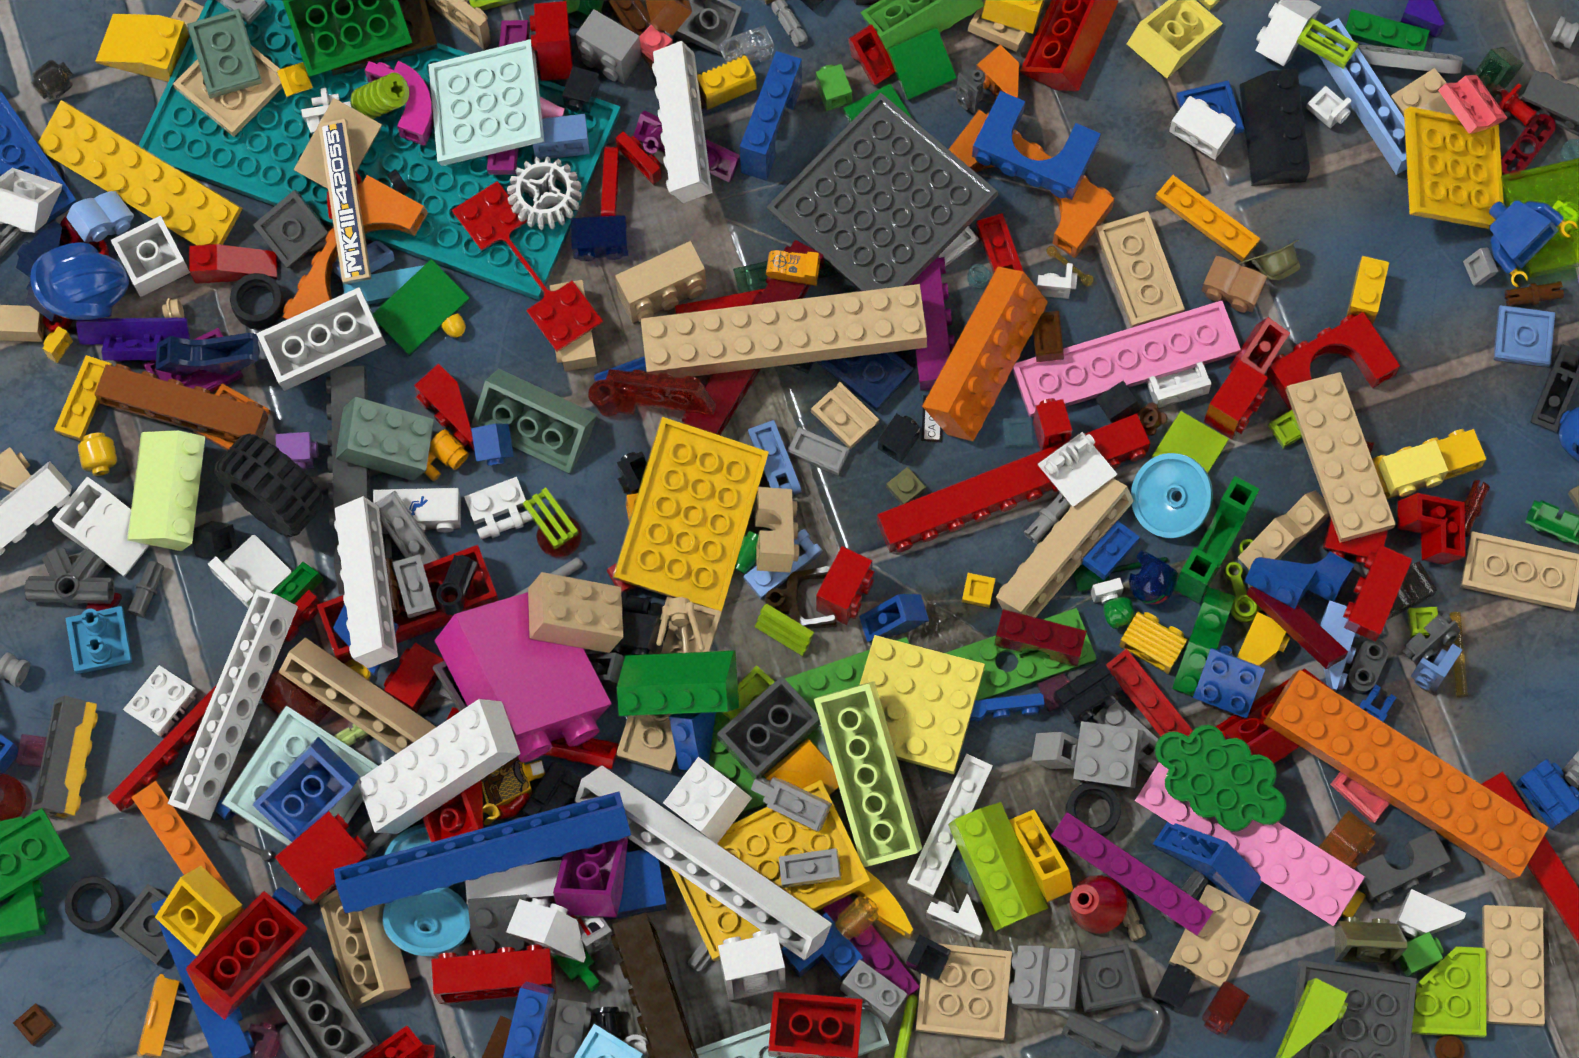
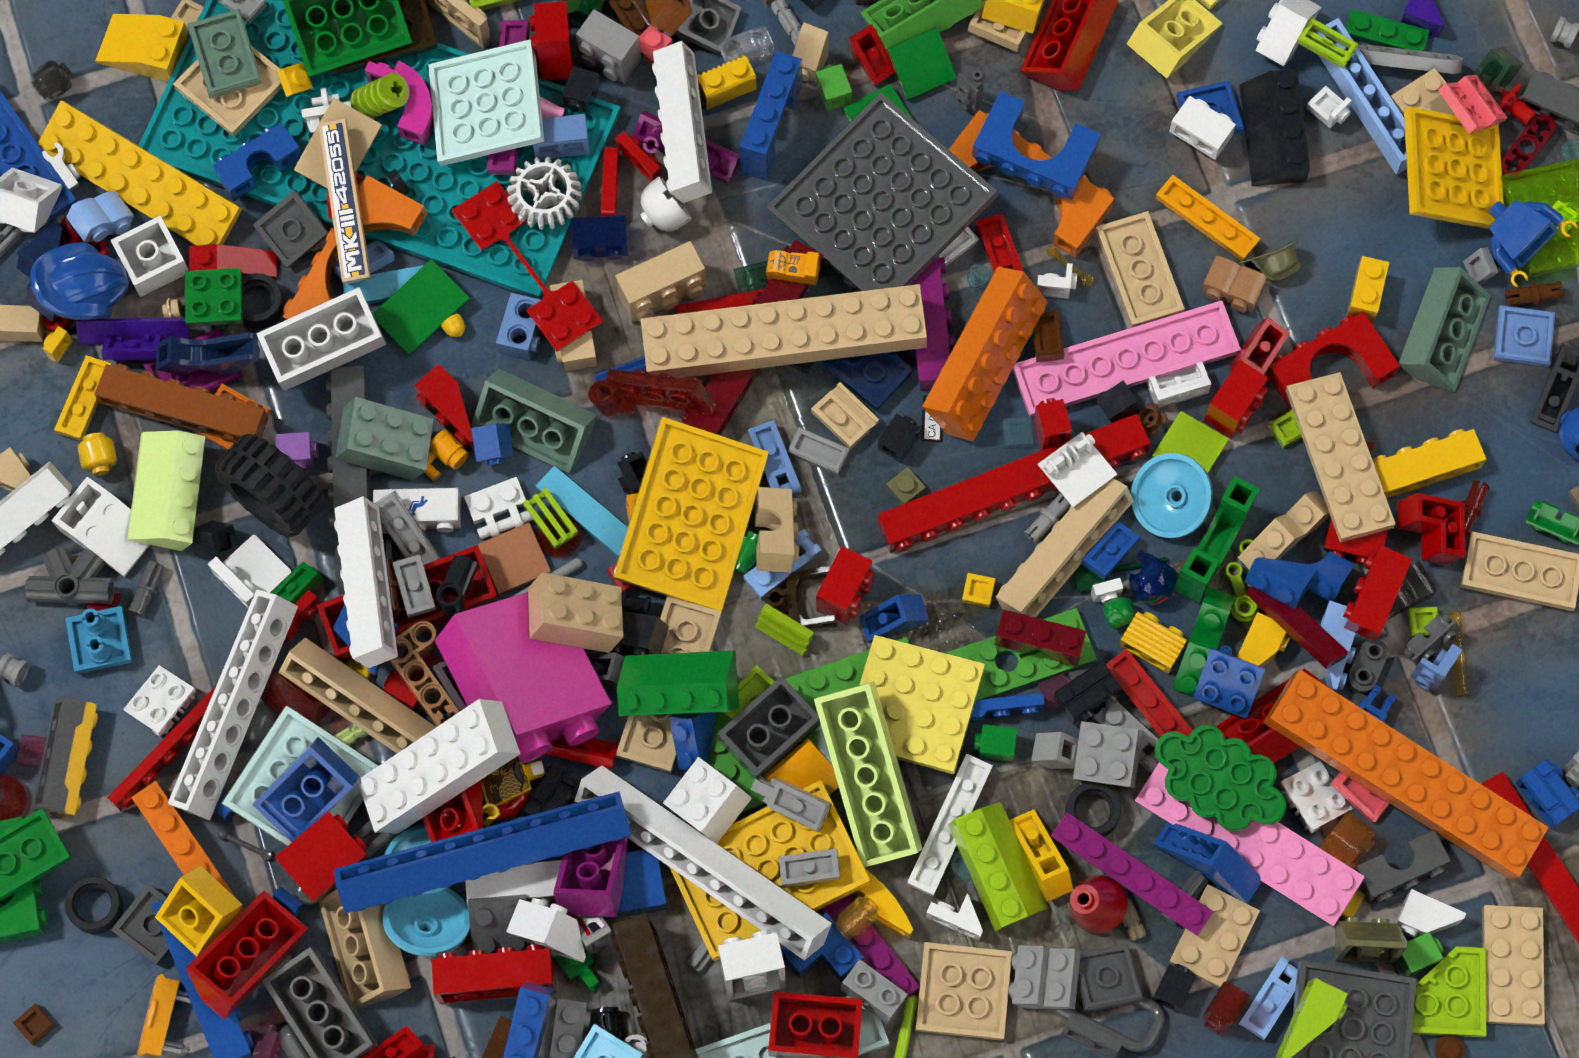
(67, 173): none -> white plate
(213, 298): none -> green plate
(272, 146): none -> blue arch
(413, 662): none -> medium nougat beam
(513, 559): none -> nougat tile
(515, 326): none -> medium blue brick
(585, 510): none -> medium azure tile
(662, 207): none -> white cylinder
(679, 612): tan plant -> none
(812, 49): none -> tan slope
(928, 958): black panel -> none
(996, 743): none -> green brick
(1000, 72): orange slope -> none
(1270, 1000): none -> light blue plate
(1314, 797): none -> white hinge
(1413, 469): light yellow brick -> none
(1445, 328): none -> sand green slope

